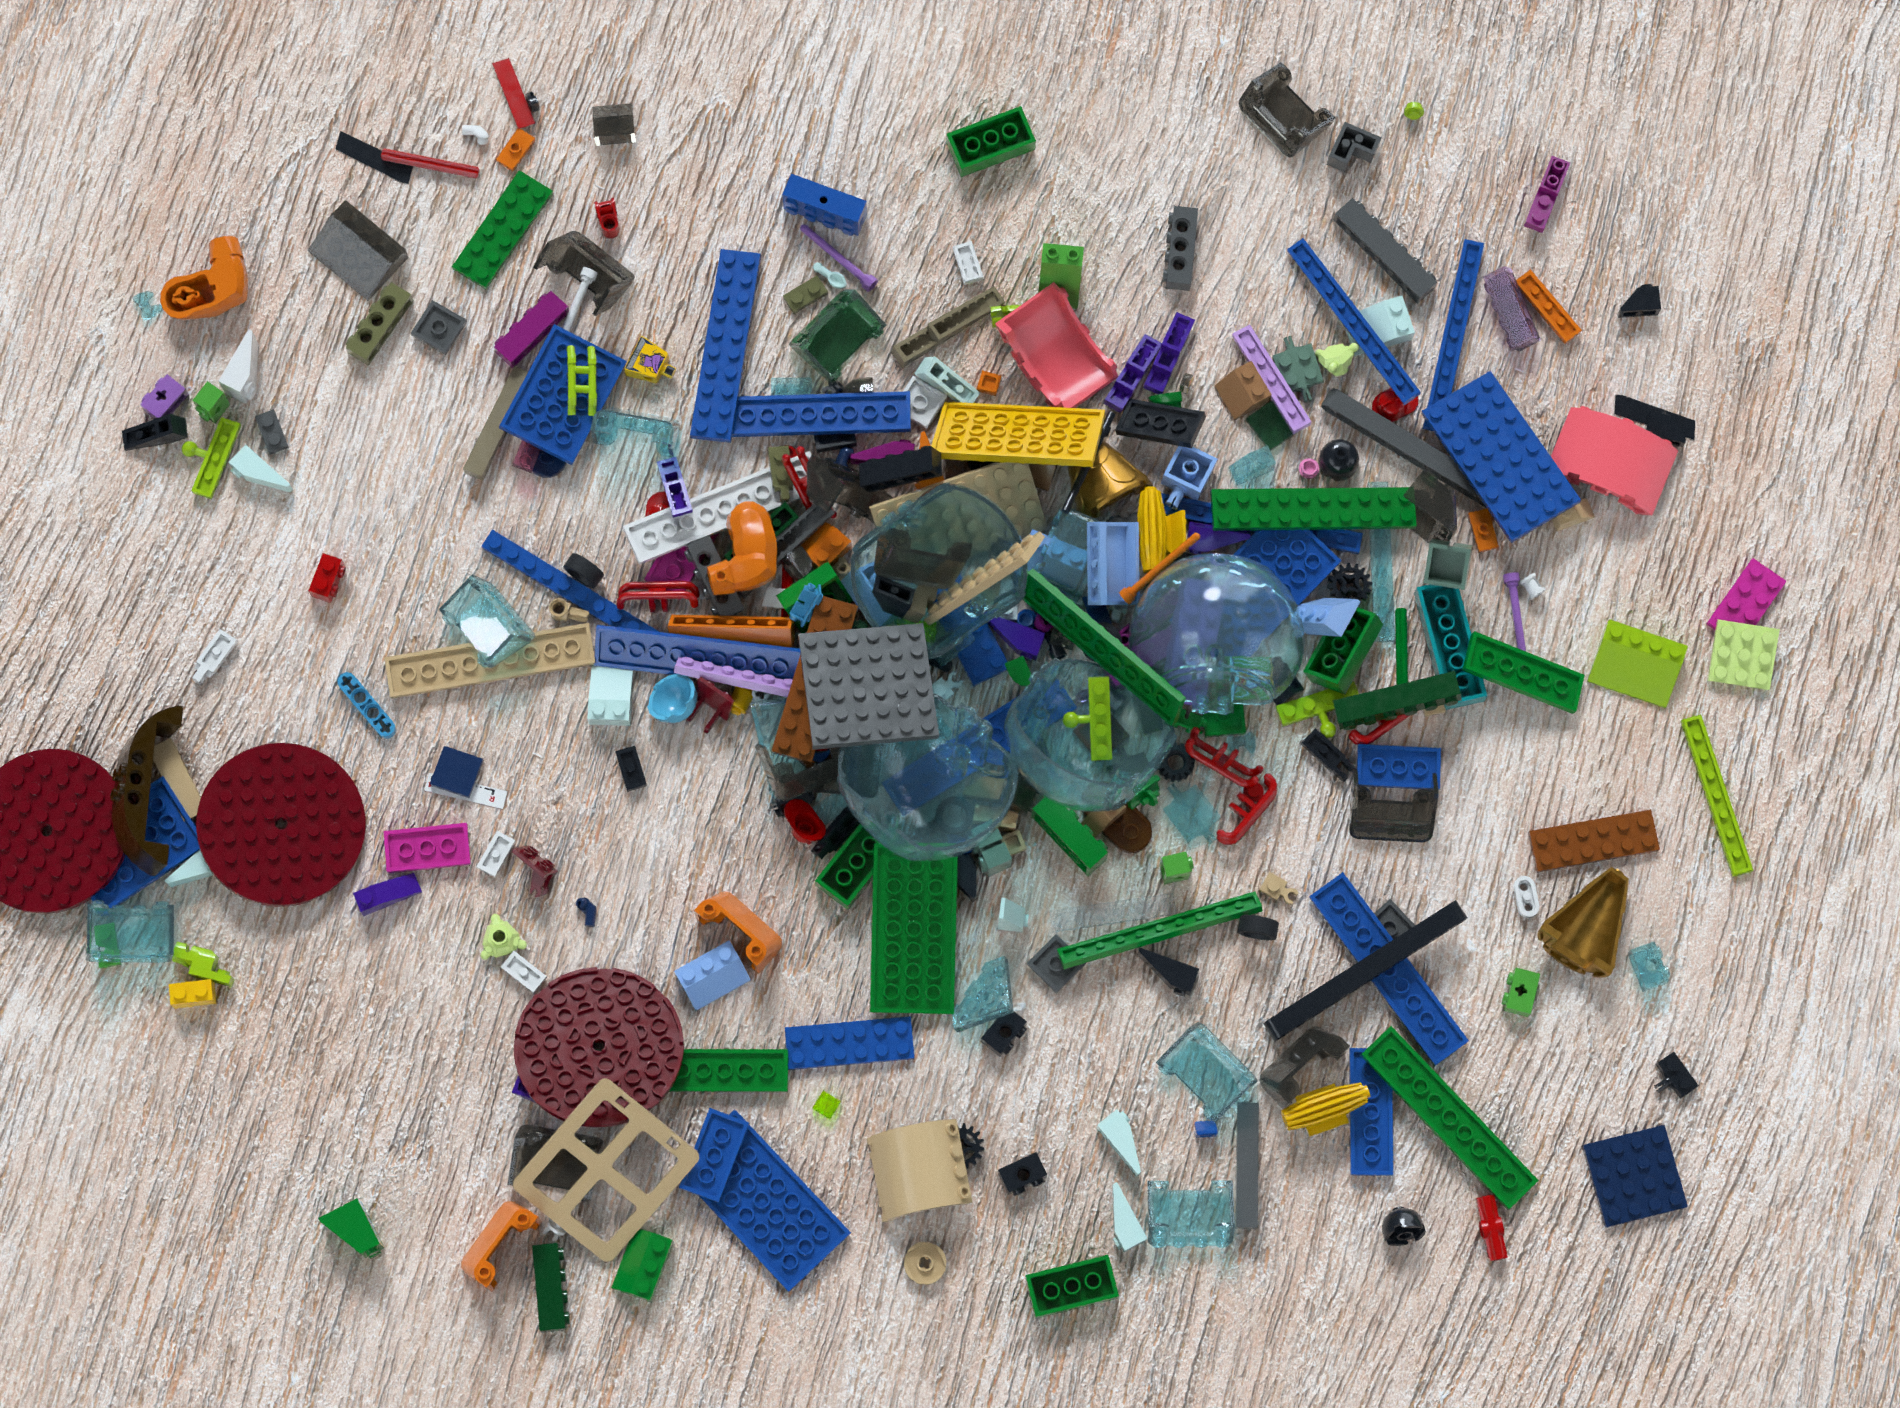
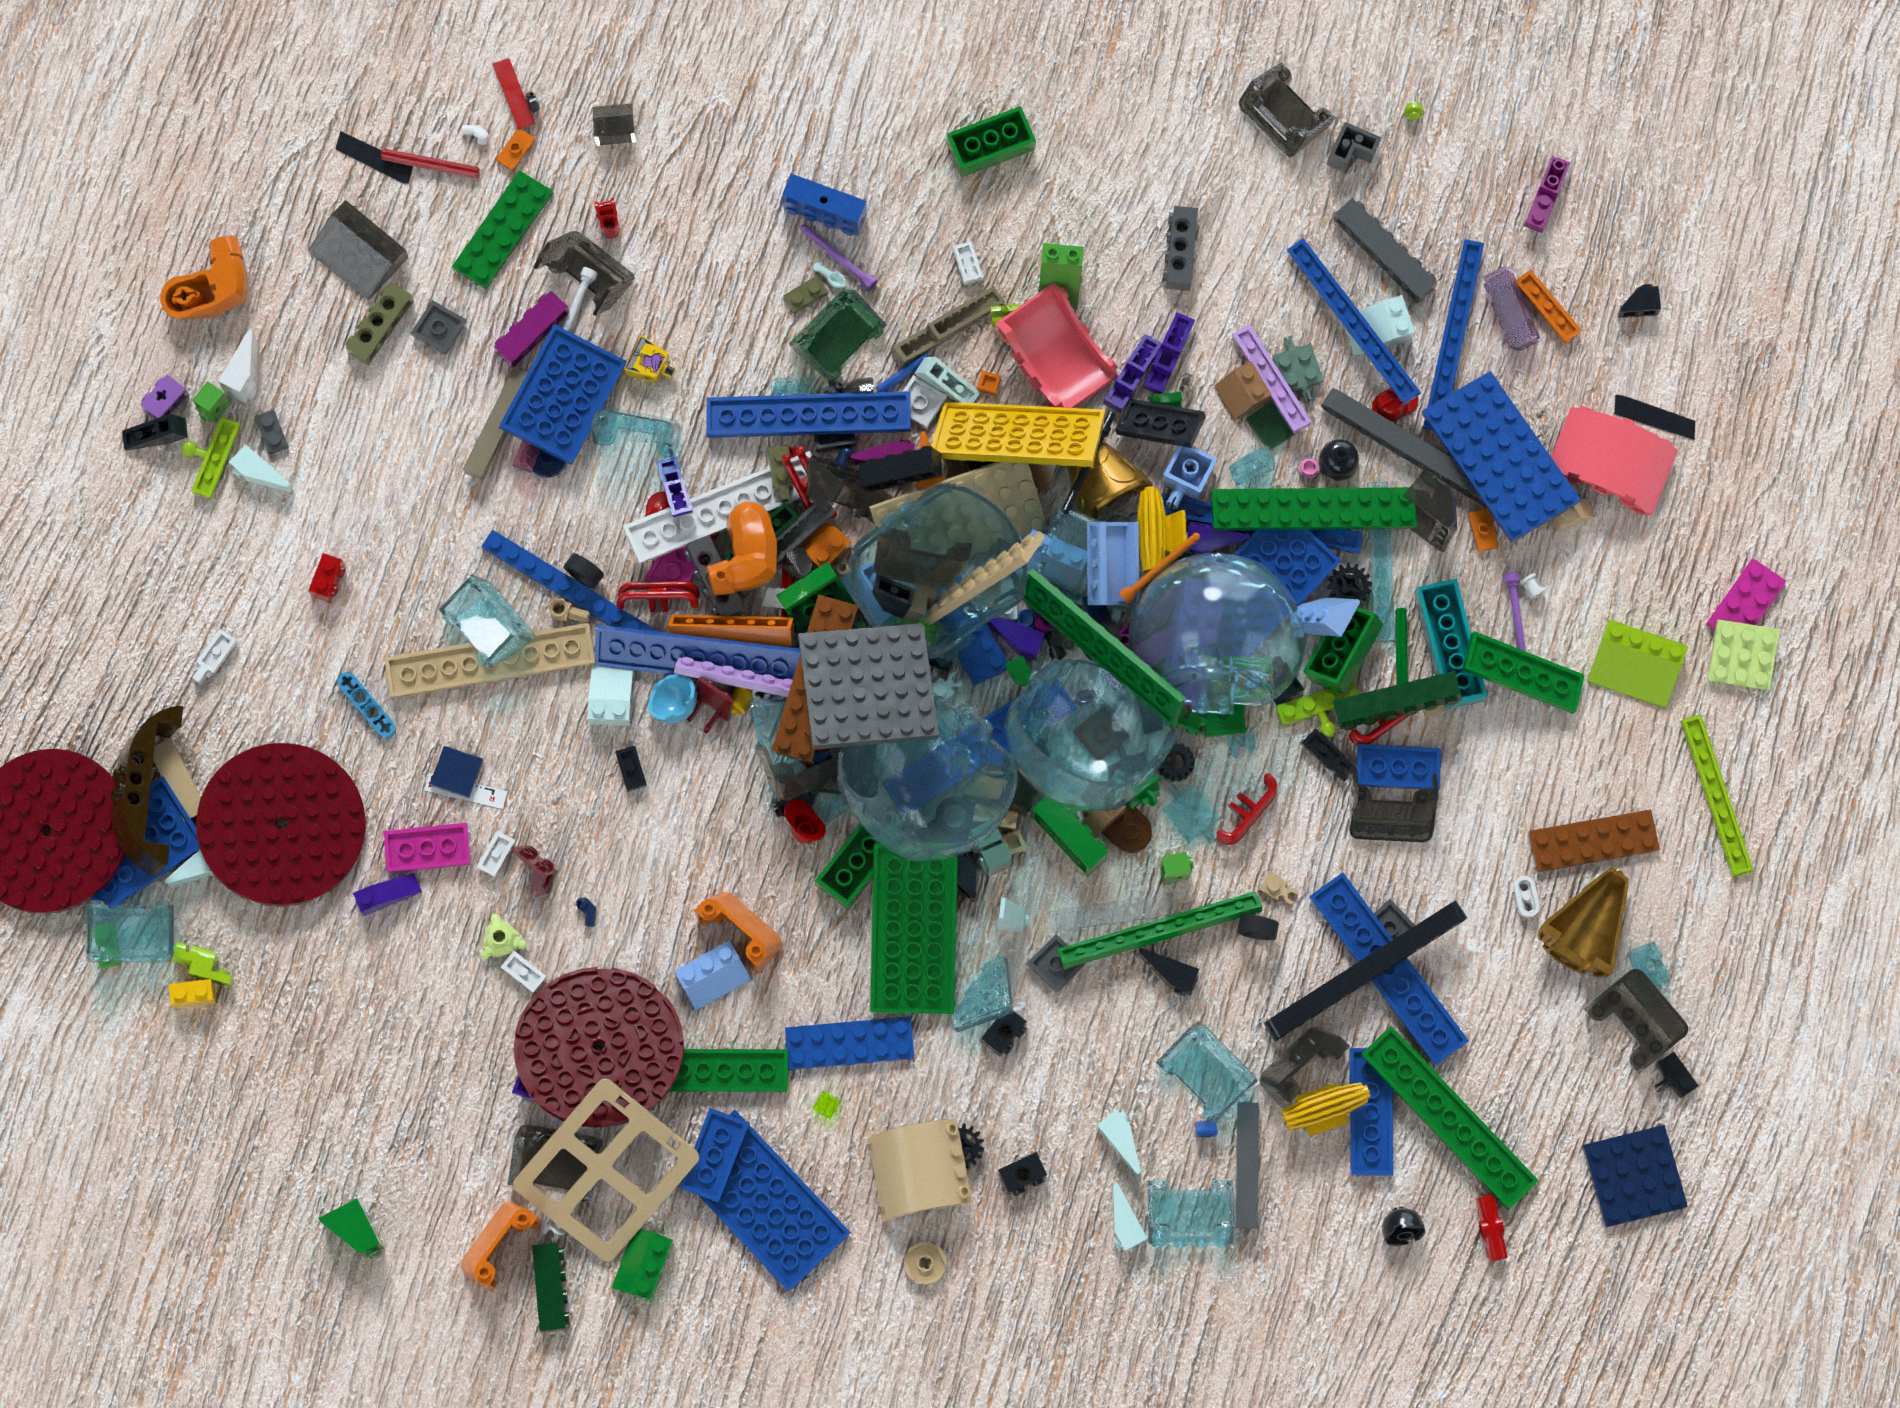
(148, 311): clear light blue piece -> none
(589, 389): lime piece -> none
(725, 346): blue plate -> none
(804, 610): dark azure hinge -> none
(836, 833): black hinge -> none
(901, 374): none -> blue piece
(1071, 1286): green brick -> none
(1098, 718): lime plate -> none
(1221, 761): red piece -> none
(1254, 793): red plate -> none
(1337, 357): yellowish green rock -> none
(1448, 564): sand green piece -> none
(1522, 1004): bright green brick -> none
(1643, 1013): none -> clear smoke windscreen
(1664, 427): black slope -> none

